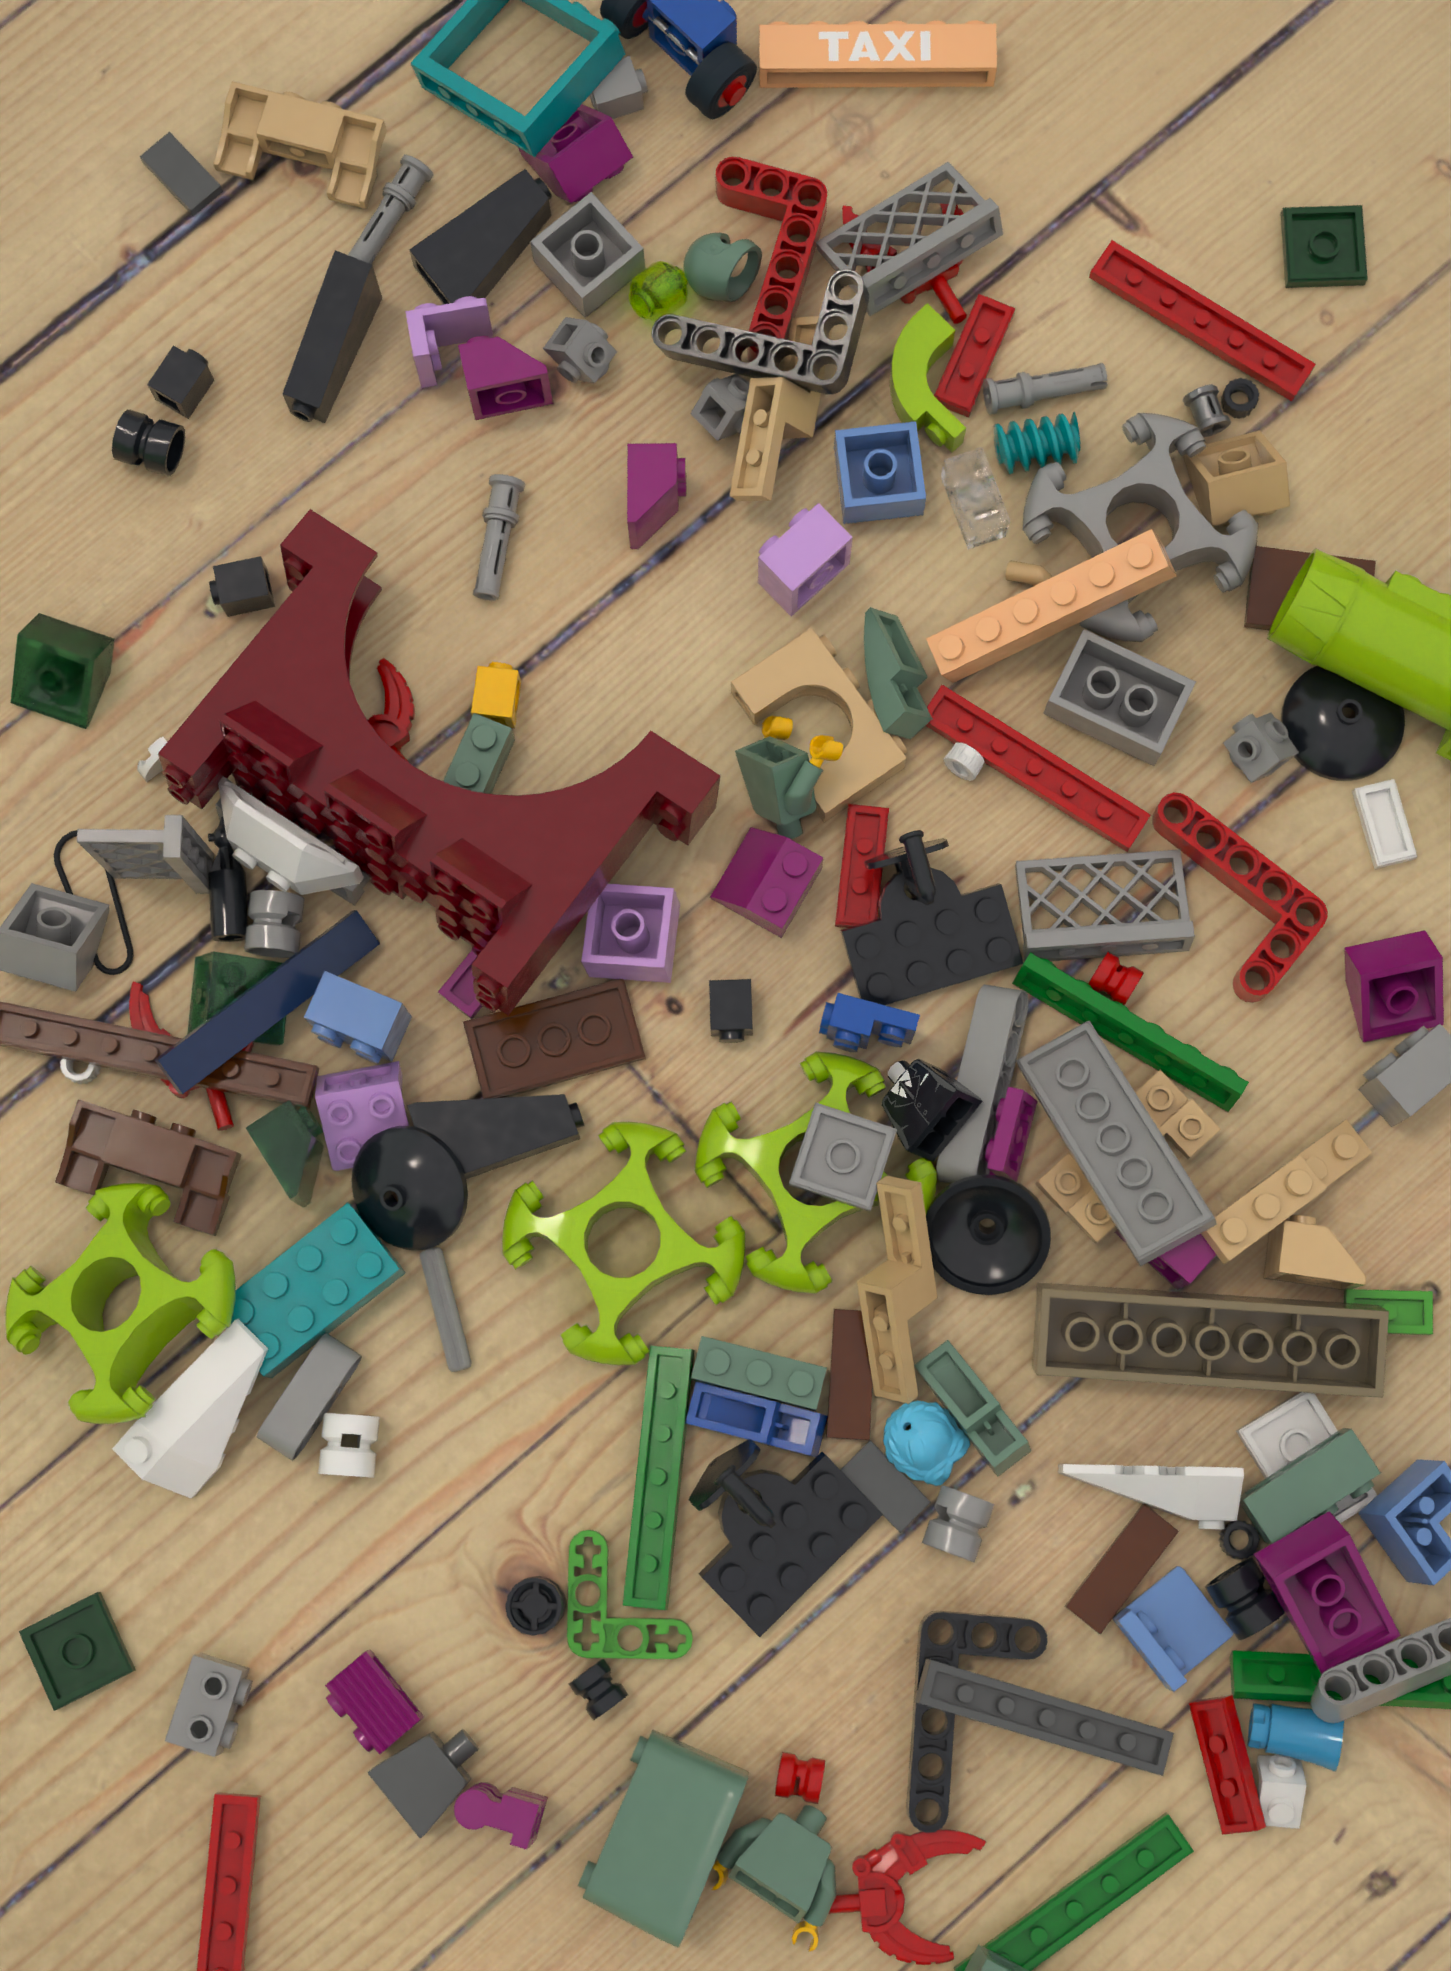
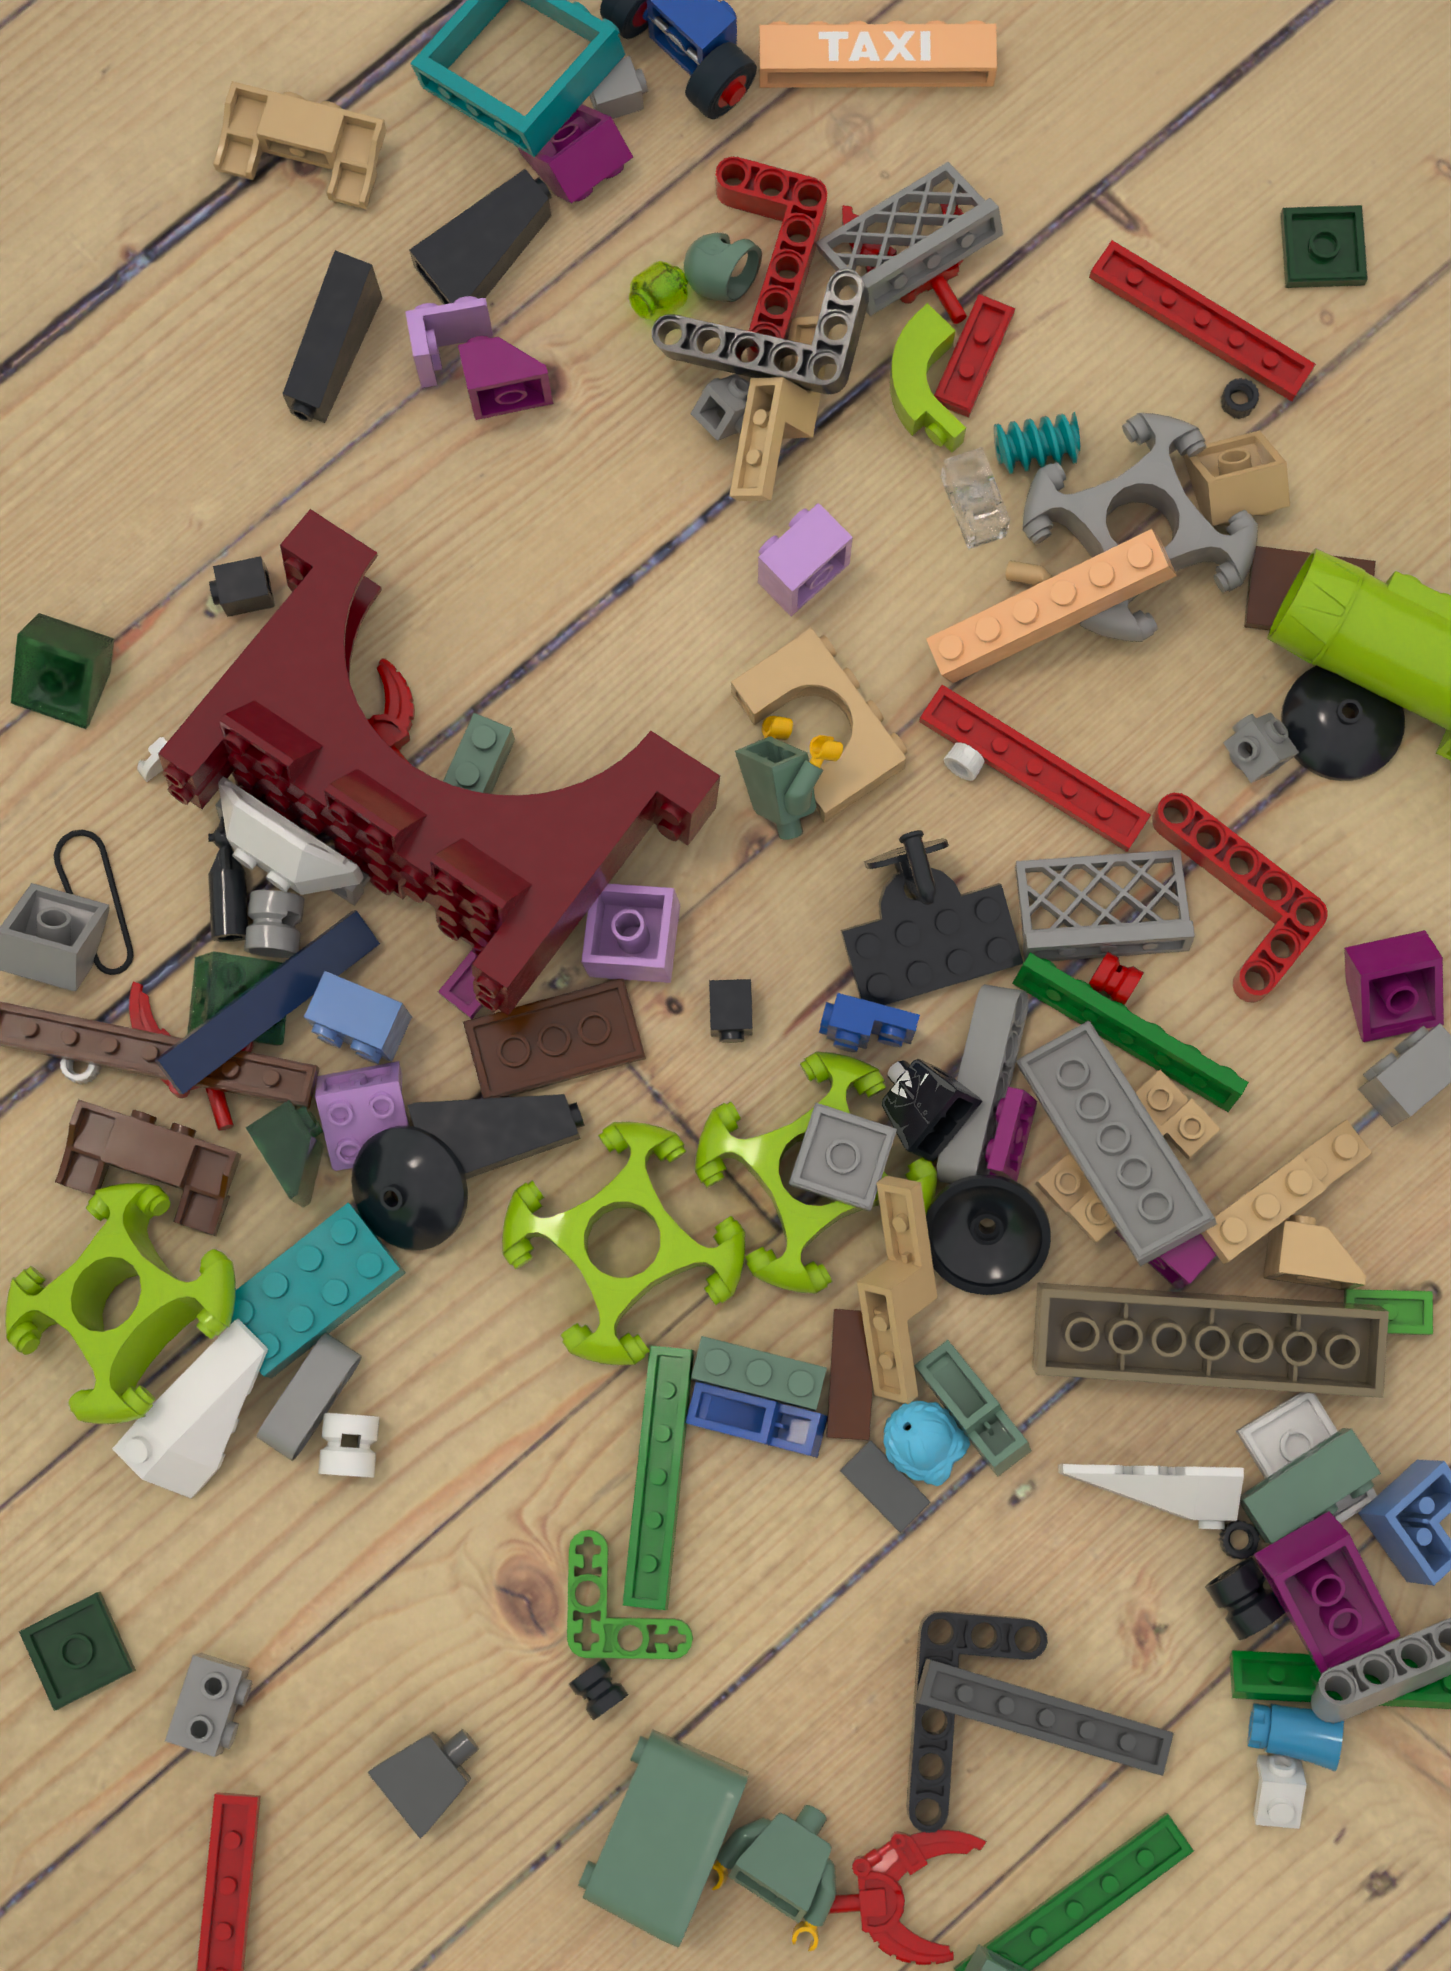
(141, 440): black wheel -> none
(152, 854): light grey fence -> none
(181, 174): dark grey tile -> none
(181, 381): black brick -> none
(372, 1702): magenta brick -> none
(398, 197): light grey pin -> none
(445, 1309): light grey axle -> none
(497, 693): yellow brick -> none
(500, 519): light grey pin -> none
(511, 1811): magenta legs -> none
(535, 1605): black wheel -> none
(580, 350): light grey brick -> none
(588, 254): light grey brick -> none
(653, 488): magenta slope -> none
(768, 880): magenta slope -> none
(783, 1533): black plate -> none
(809, 1780): red wheel -> none
(858, 885): red tile -> none
(879, 472): medium blue brick -> none
(894, 675): sand green slope -> none
(958, 1523): light grey wheel -> none
(1026, 389): light grey pin -> none
(1119, 697): light grey brick -> none
(1121, 1568): reddish brown tile -> none
(1173, 1627): medium blue bracket -> none
(1207, 410): flat silver bush -> none
(1227, 1765): red tile -> none
(1384, 824): white tile -> none

